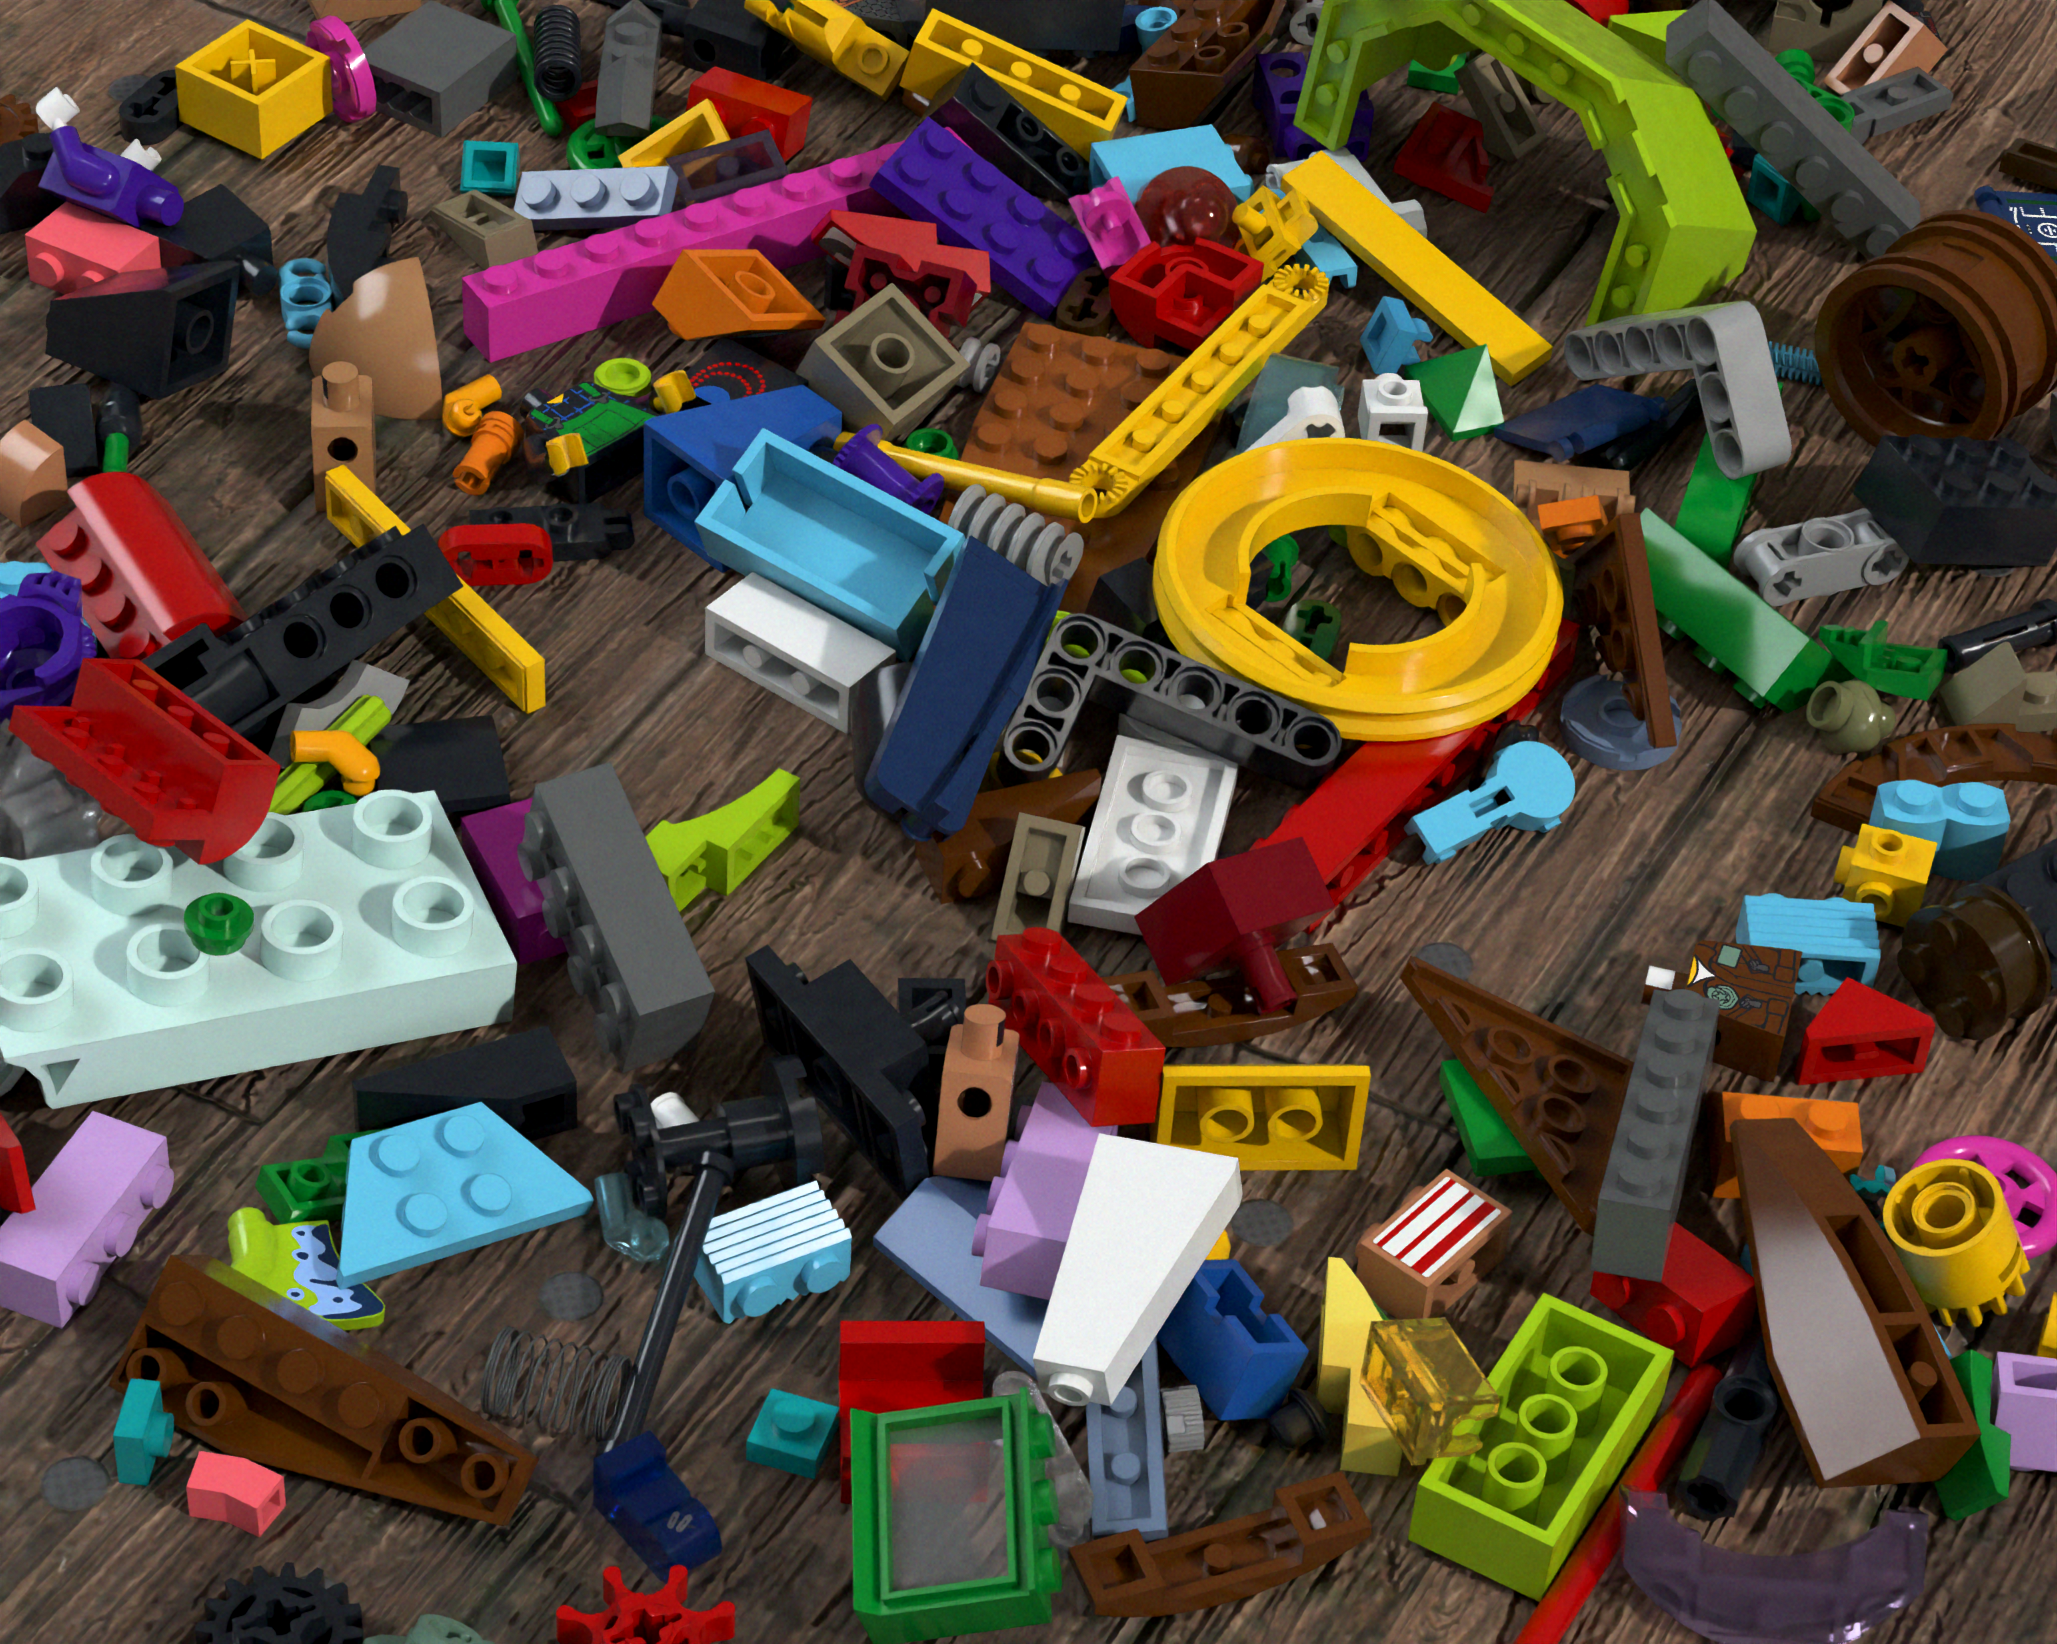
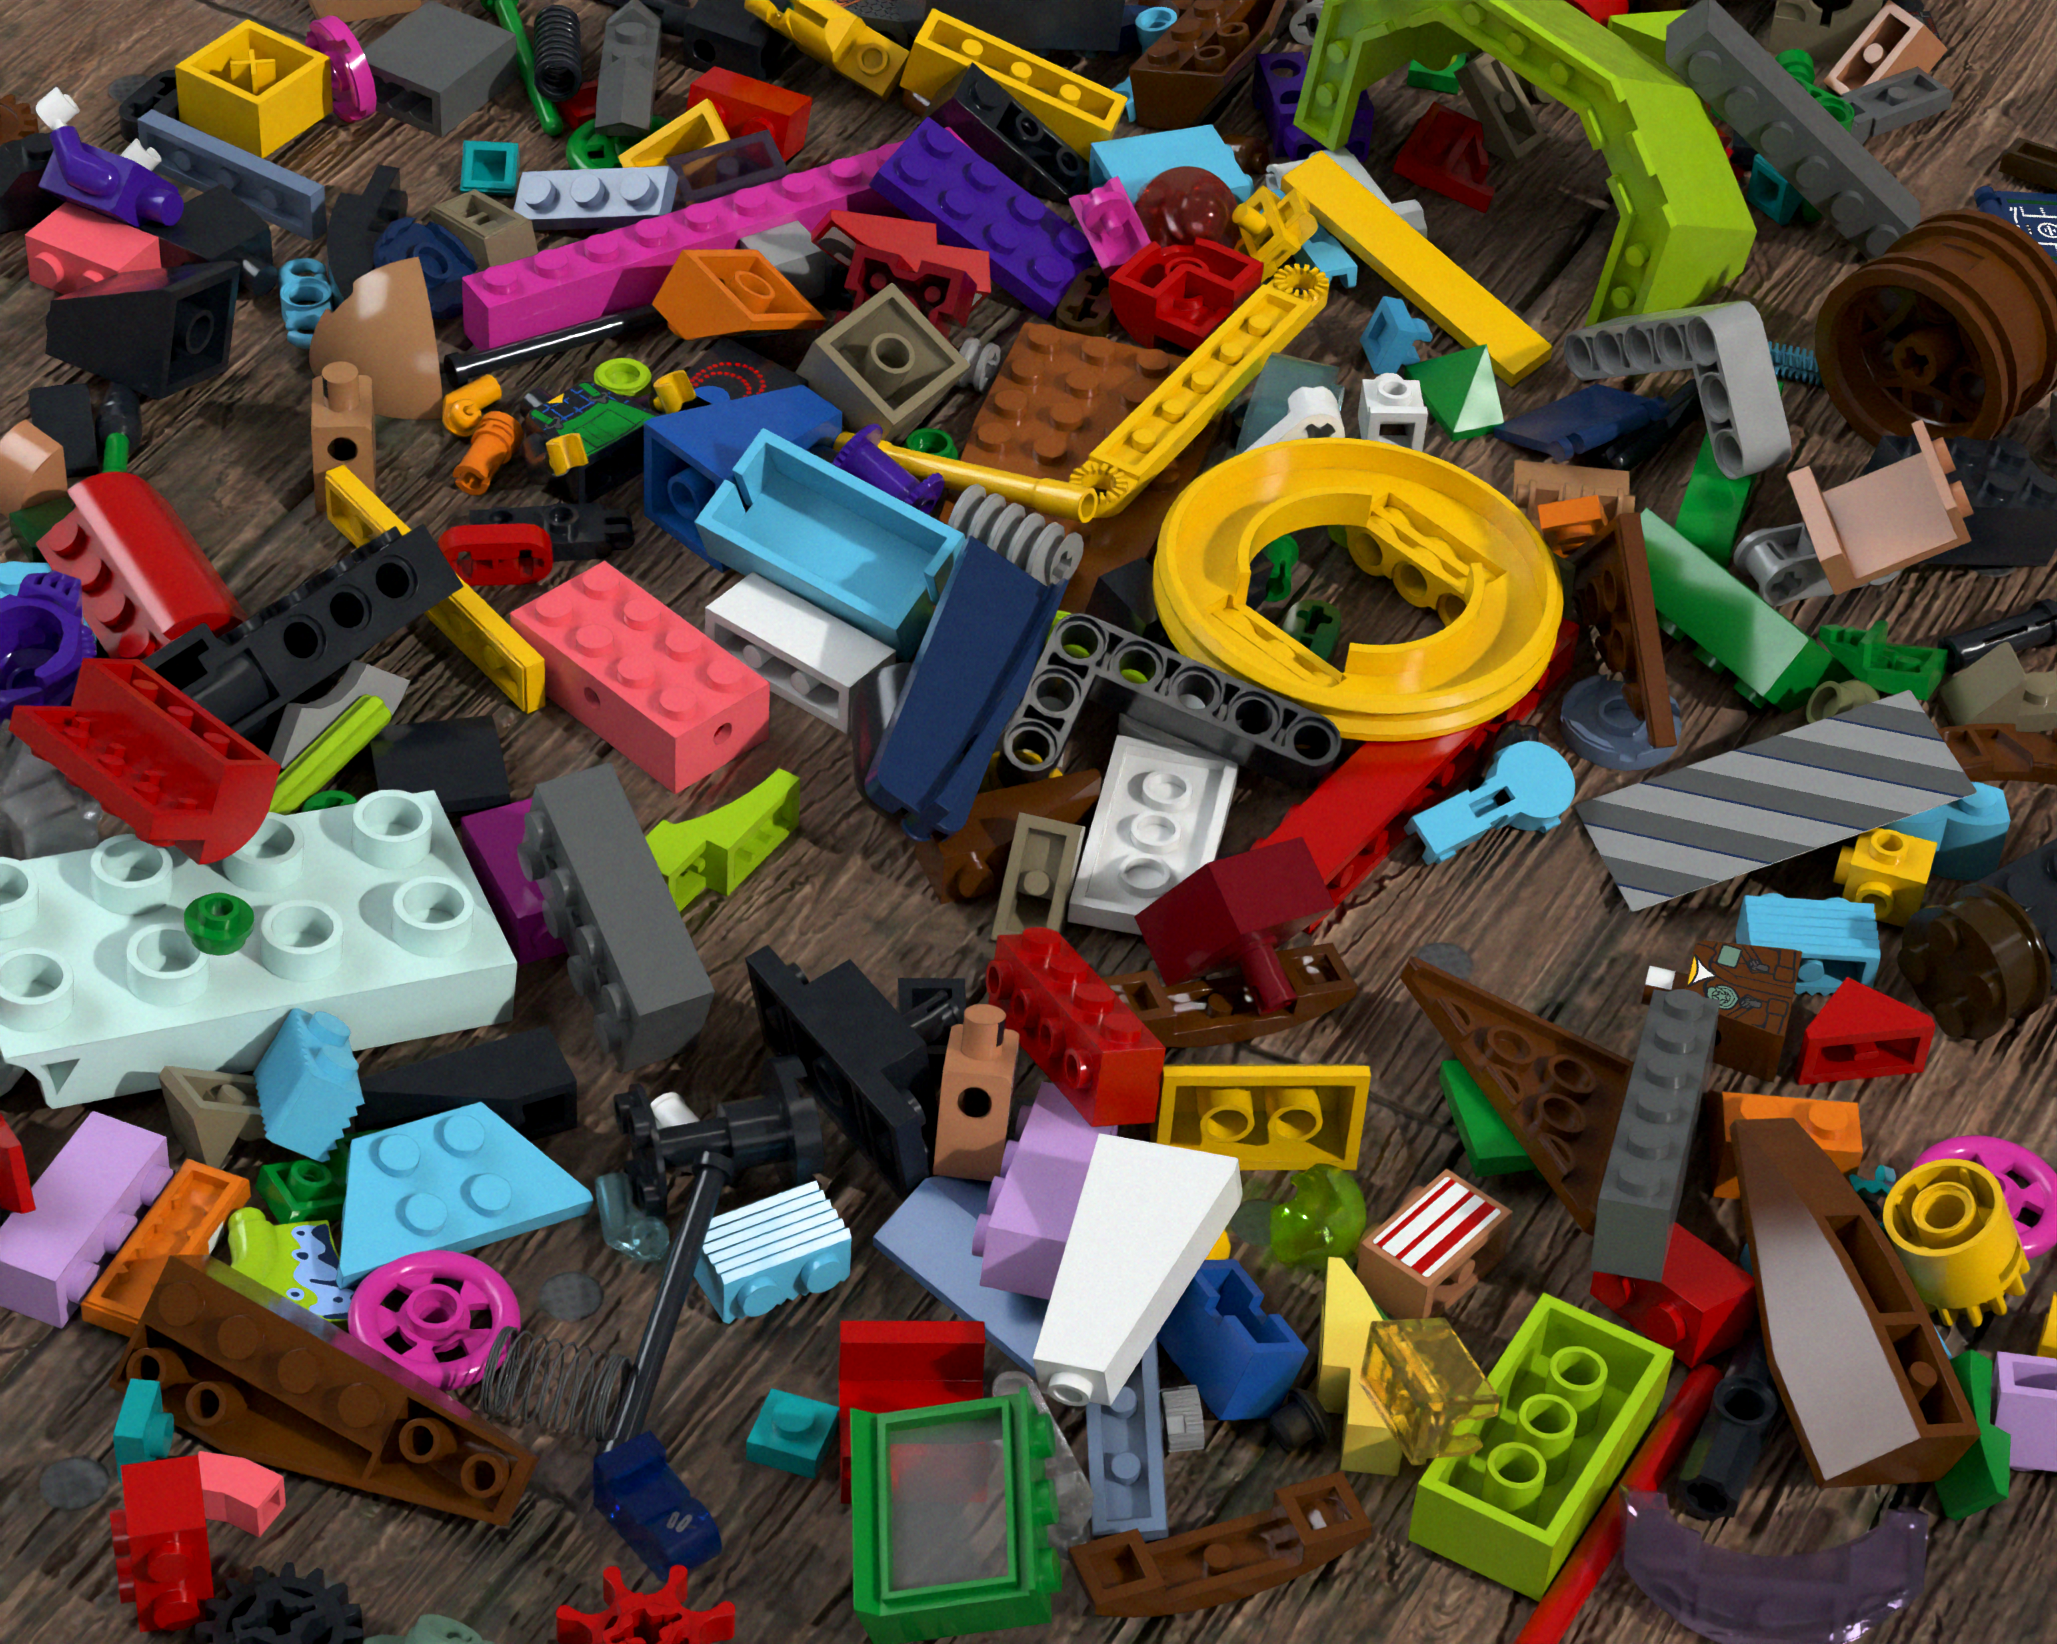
(34, 522): none -> dark green tile
(166, 1543): none -> red brick
(182, 1221): none -> orange plate
(211, 1111): none -> dark tan slope
(263, 186): none -> sand blue plate
(309, 1084): none -> medium azure brick
(343, 752): light orange arm -> none
(429, 1302): none -> dark pink plate
(441, 256): none -> dark blue tile
(461, 368): none -> black bar
(644, 677): none -> coral brick
(793, 255): none -> light grey brick
(1320, 1220): none -> clear neon green hair
(1773, 800): none -> sticker
(1885, 516): none -> nougat panel

